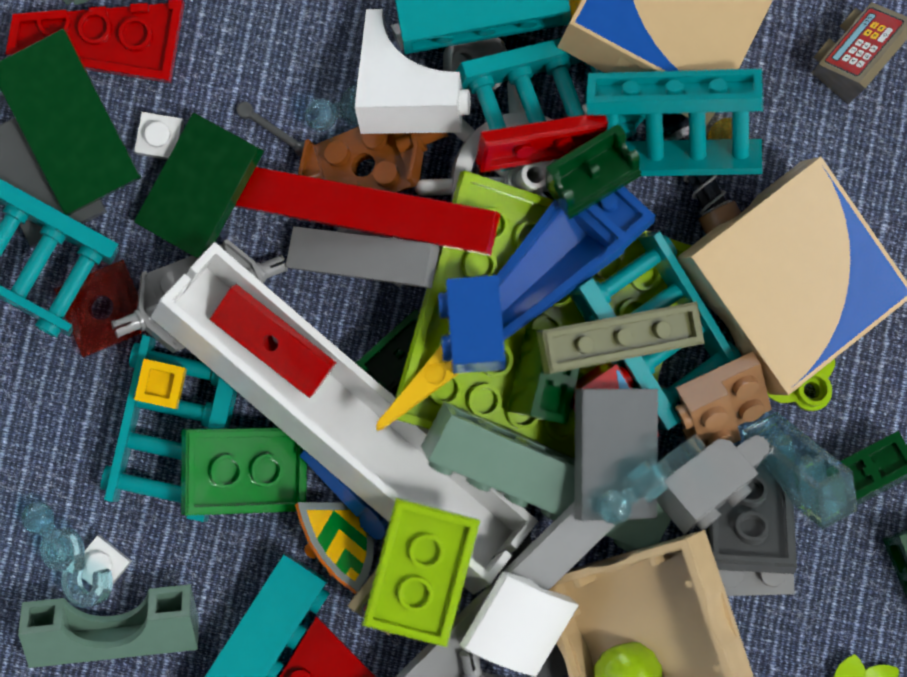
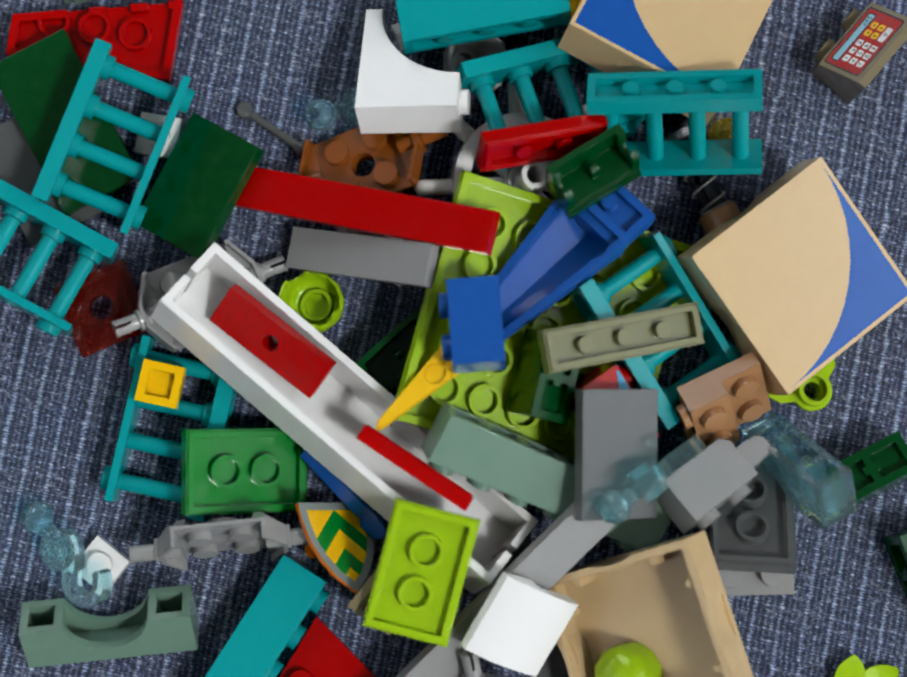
(71, 143): none -> teal fence
(218, 535): none -> light grey plate
(314, 298): none -> lime hair
(415, 467): none -> red tile

